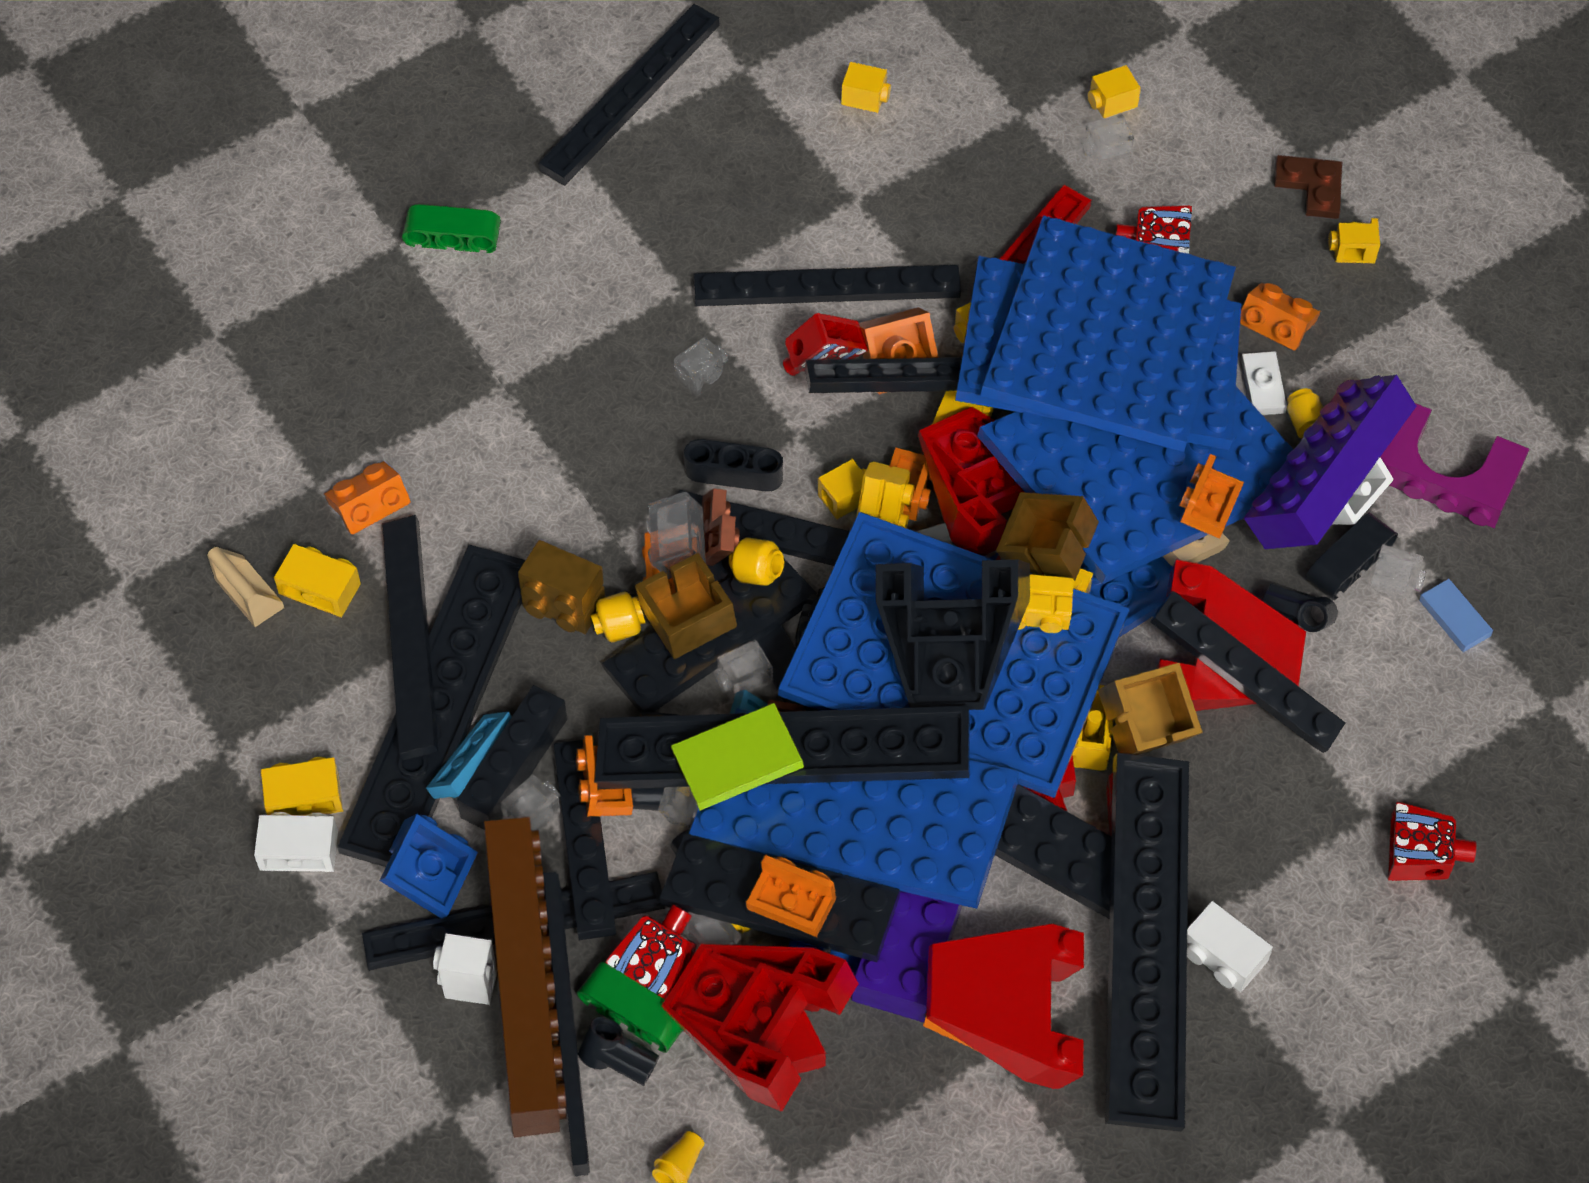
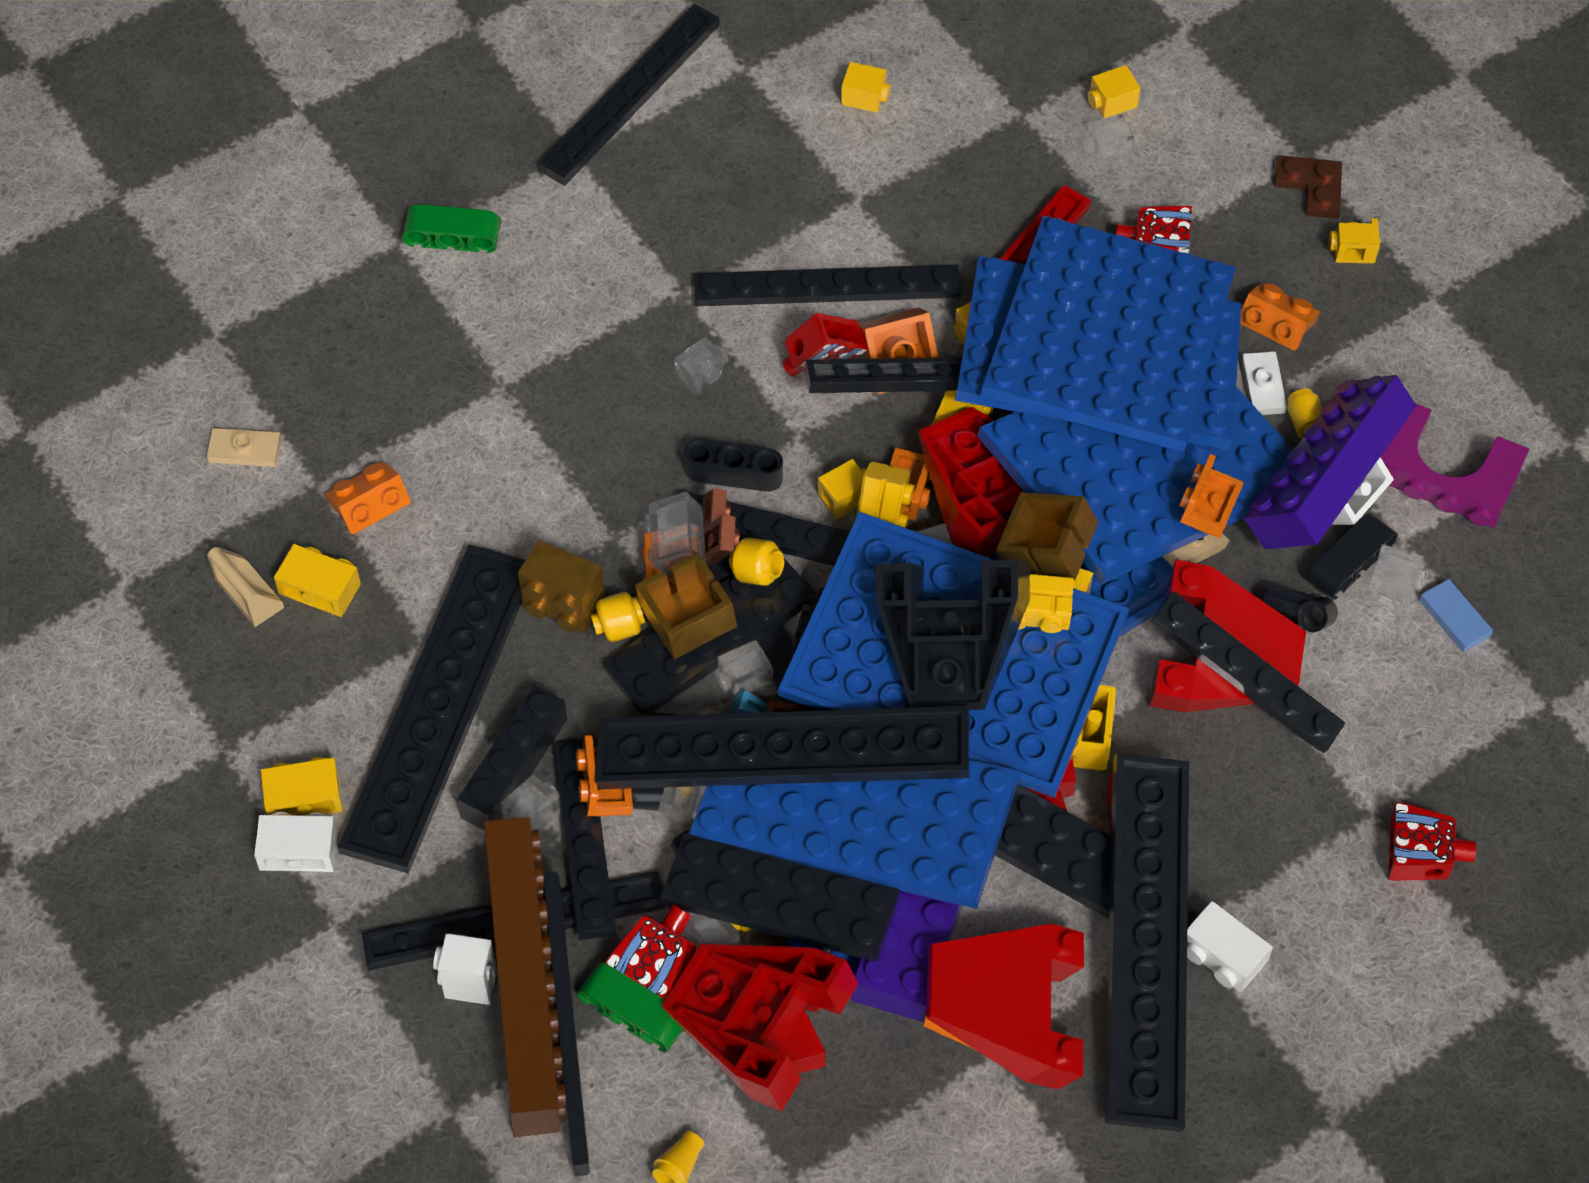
(244, 447): none -> tan plate
(409, 638): black tile -> none
(428, 864): blue plate -> none
(468, 756): dark azure plate -> none
(607, 1047): black piece -> none
(737, 756): lime tile -> none
(792, 895): orange bracket -> none
(1150, 710): pearl gold piece -> none

